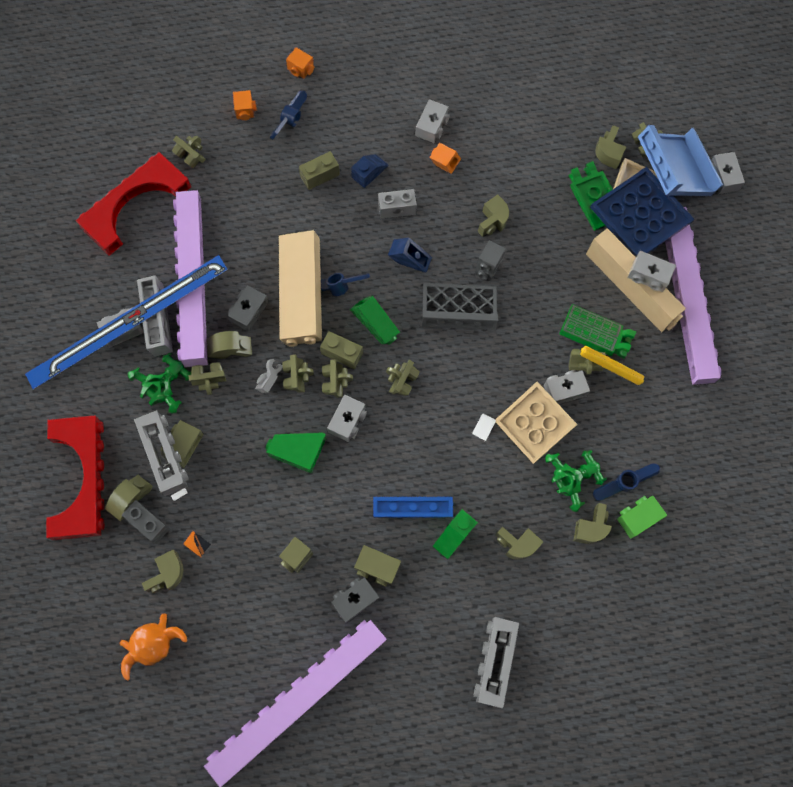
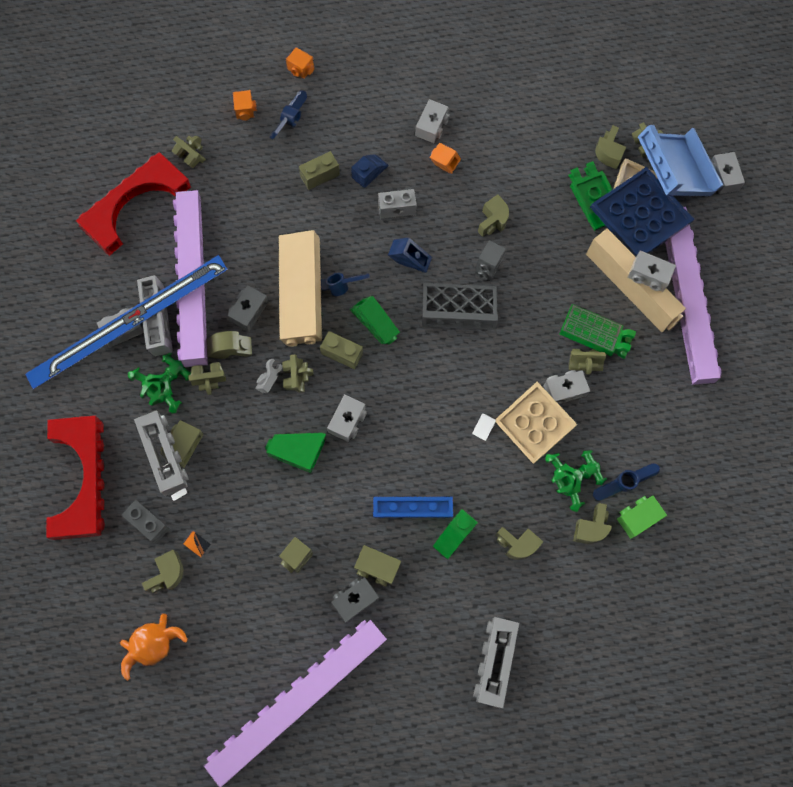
(126, 494): olive brick -> none
(338, 379): olive hips -> none
(406, 371): olive hips -> none
(612, 365): yellow axle -> none

